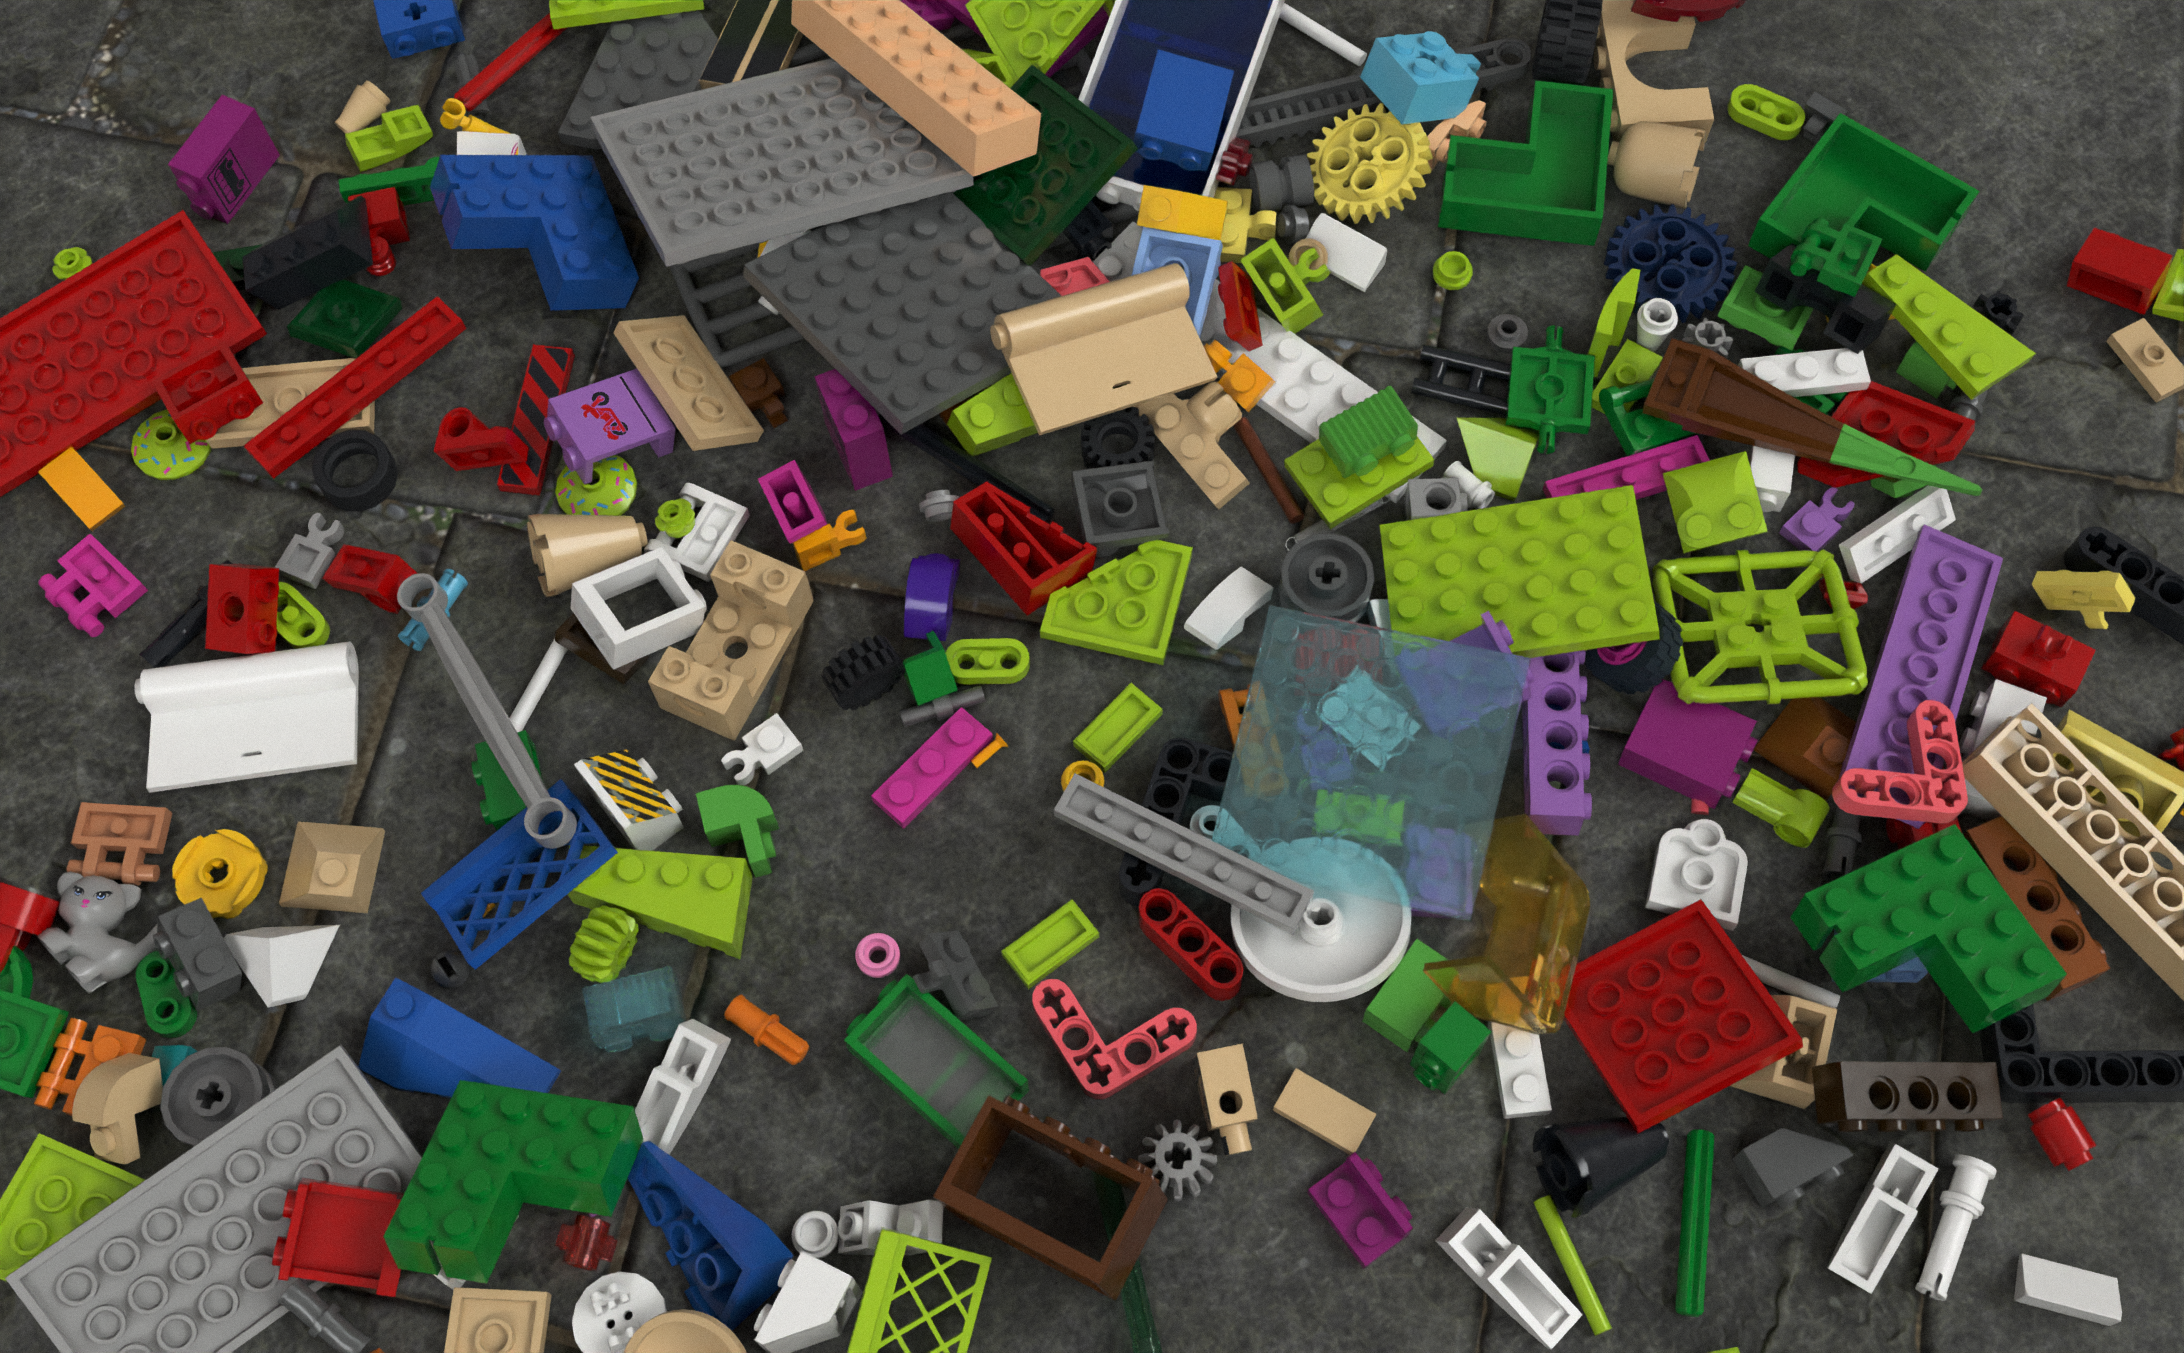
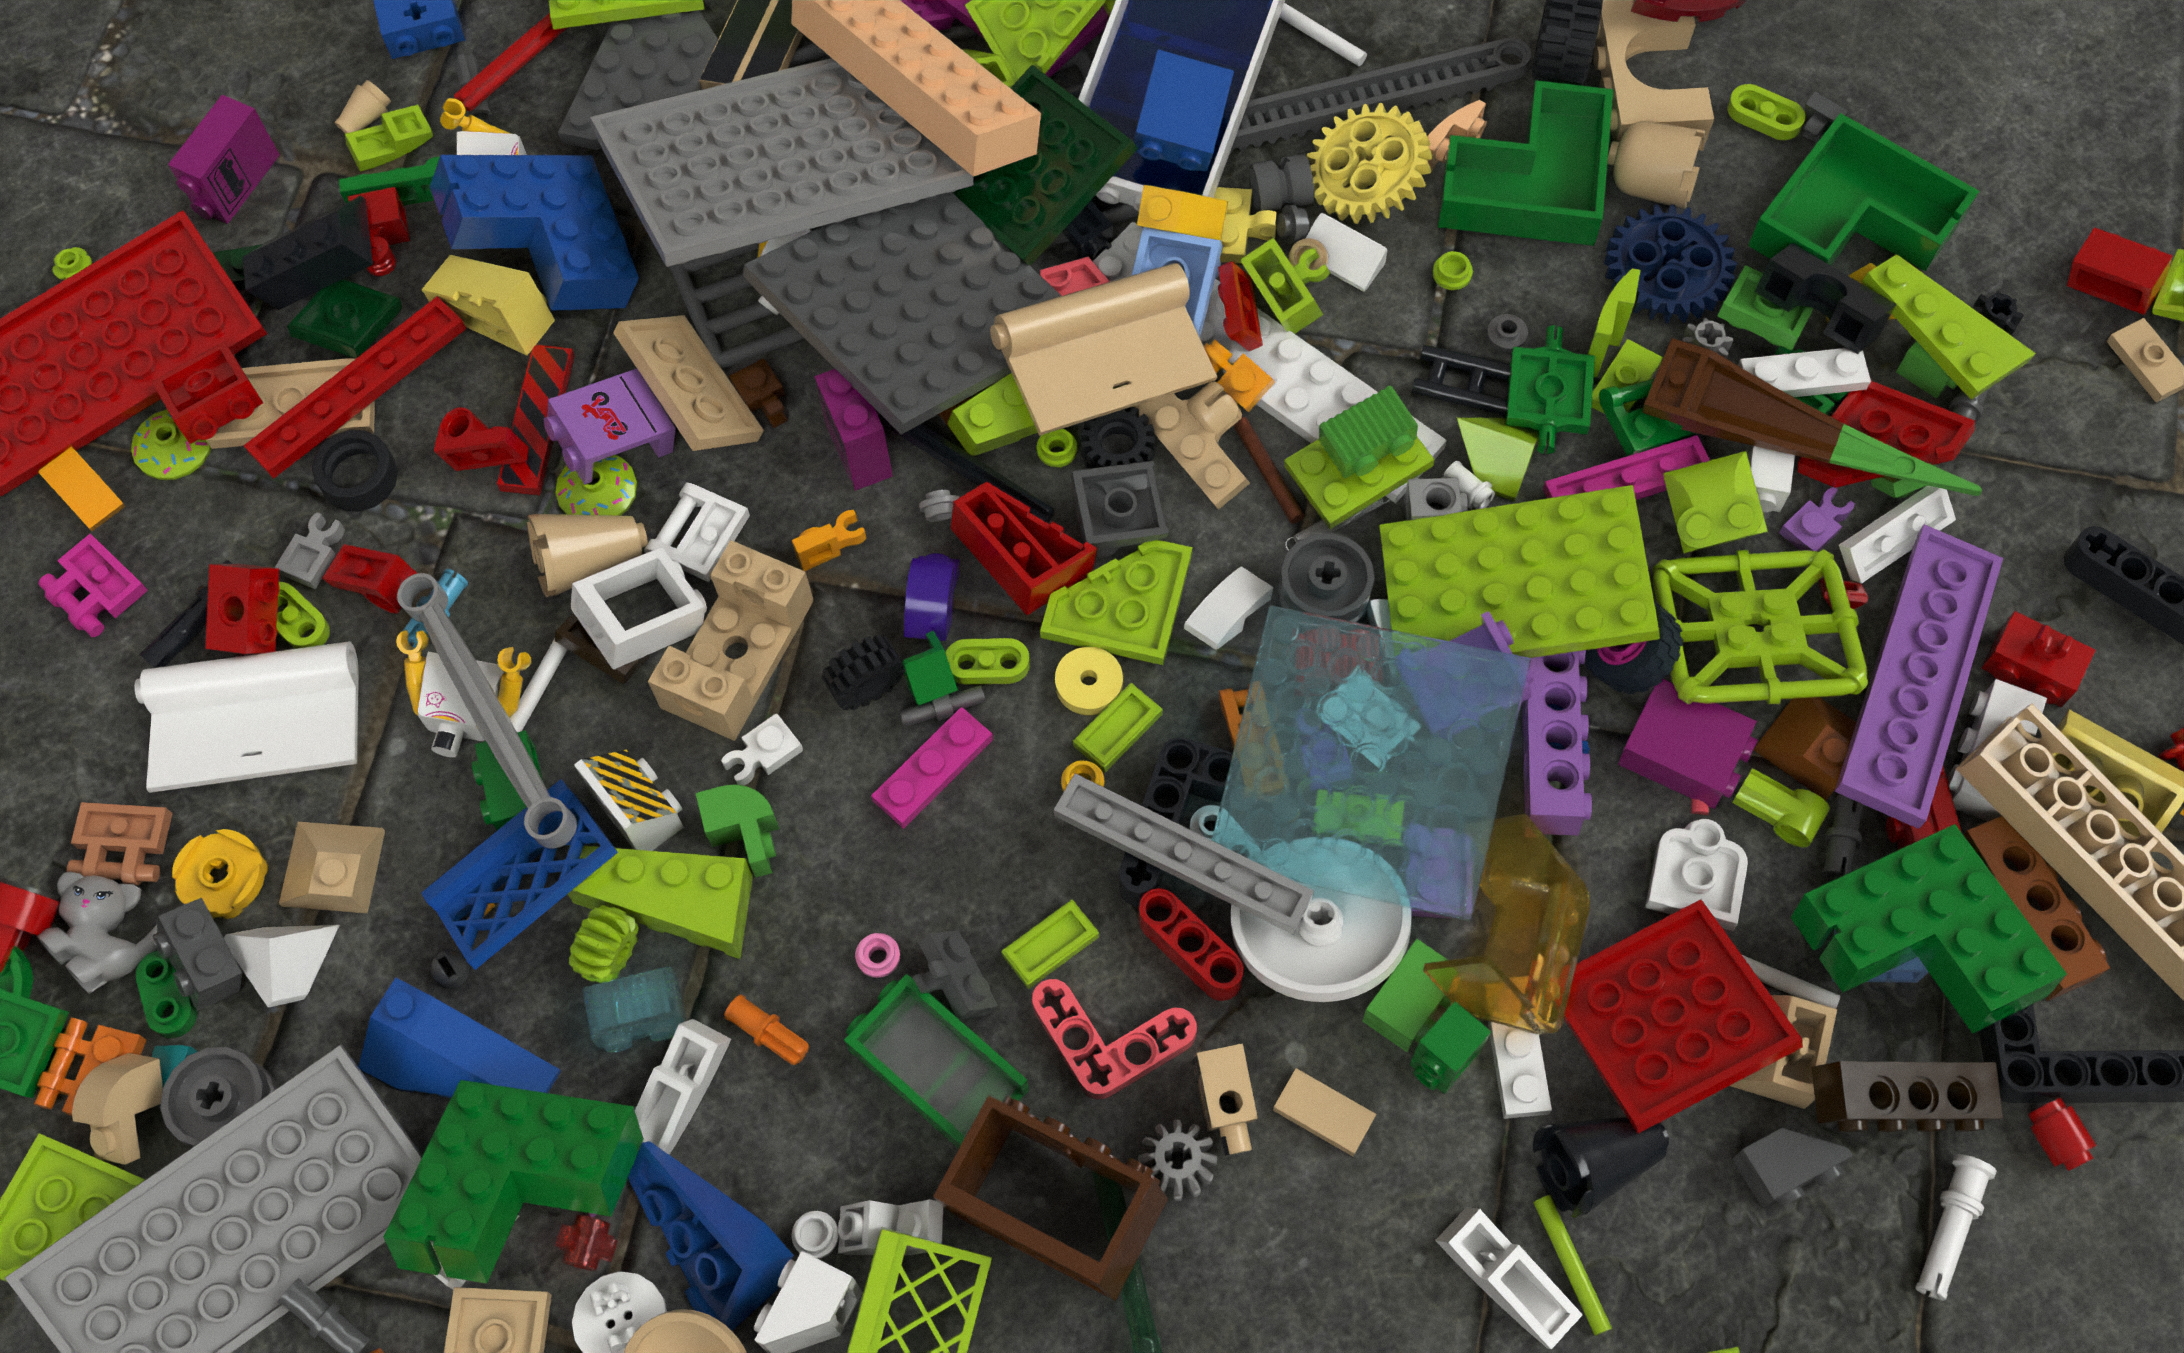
(339, 1236): red panel -> none
(439, 702): none -> torso
(493, 301): none -> light yellow wedge
(681, 523): lime plate -> none
(793, 501): dark pink slope -> none
(988, 751): light orange piece -> none
(1057, 438): none -> lime plate
(1088, 663): none -> light yellow piece
(1235, 162): dark red plate -> none
(1361, 1209): magenta bracket -> none
(1420, 77): medium azure hinge -> none
(1655, 322): white cone -> none
(1695, 1223): green axle -> none
(1848, 258): green plate -> none
(1881, 1217): white slope -> none
(1921, 785): coral beam -> none
(2067, 1290): white slope -> none
(2084, 592): light yellow plate -> none

